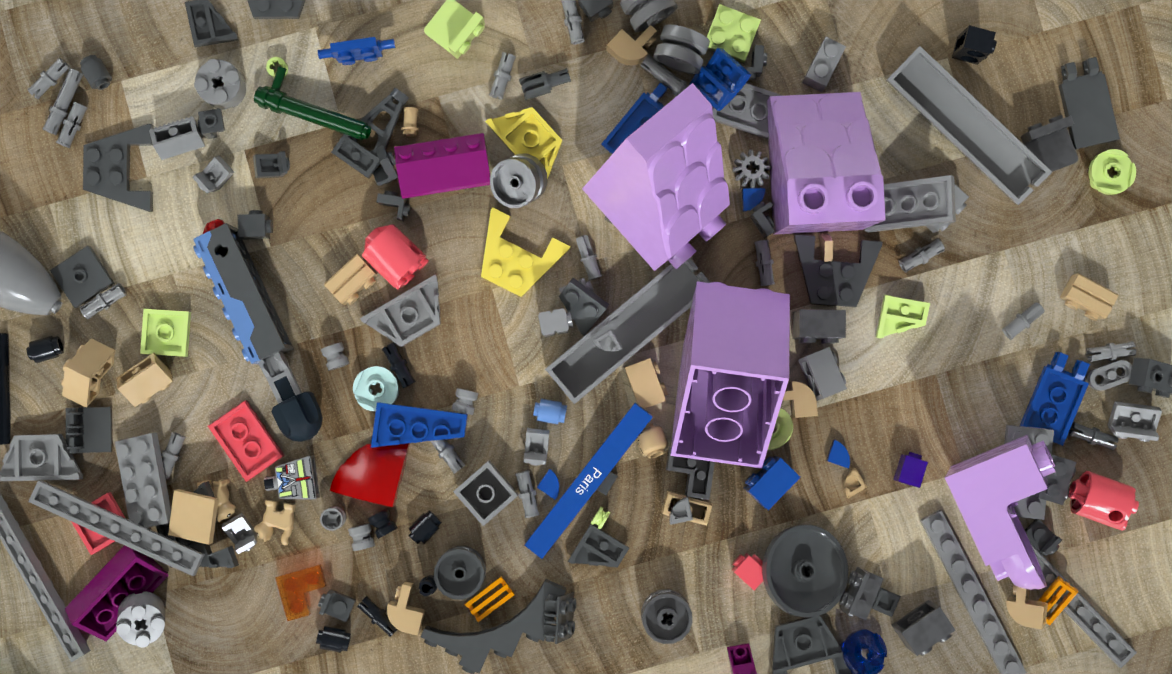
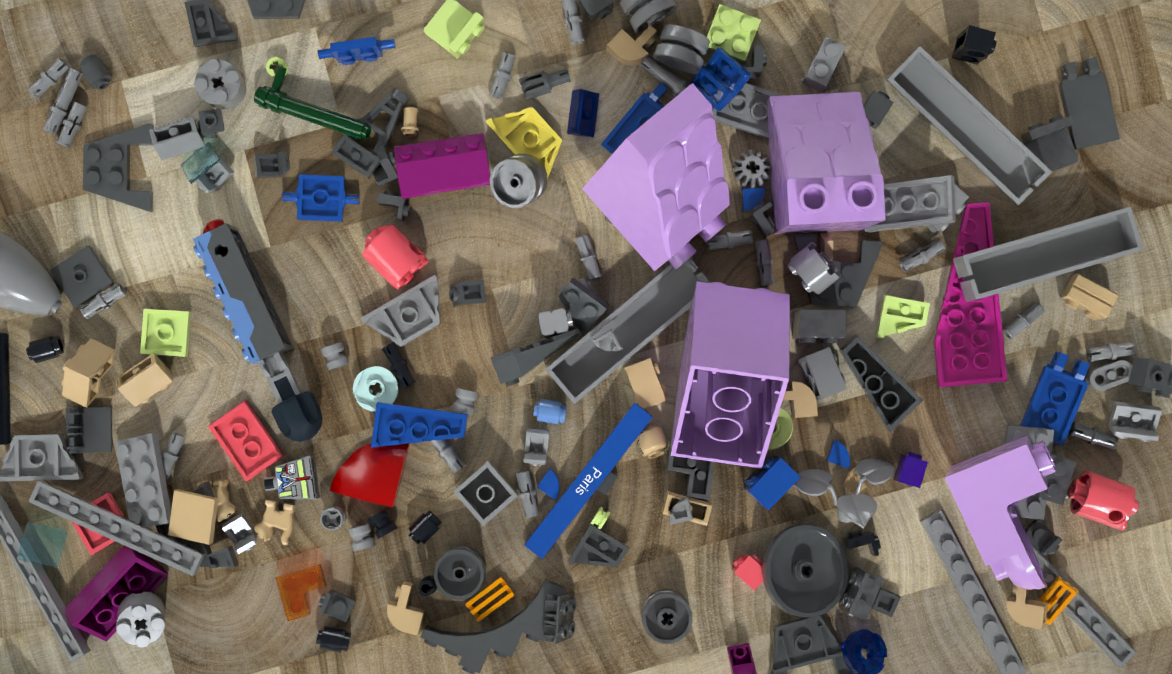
(42, 544): none -> clear light blue piece
(200, 162): none -> clear light blue piece
(254, 225): dark grey brick -> none
(321, 198): none -> blue plate
(351, 280): tan brick -> none
(377, 616): black pin -> none
(467, 293): none -> dark grey bracket
(511, 265): light yellow wing -> none
(520, 361): none -> dark grey wedge
(583, 113): none -> clear blue slope
(729, 240): none -> light grey pin
(814, 268): none -> light grey brick
(852, 507): none -> light grey plant
(857, 539): none -> black bracket
(877, 108): none -> dark grey brick
(883, 387): none -> dark grey wedge
(923, 628): flat silver brick -> none
(970, 333): none -> dark pink wing
(1048, 254): none -> light grey piece
(1122, 165): yellowish green plate -> none

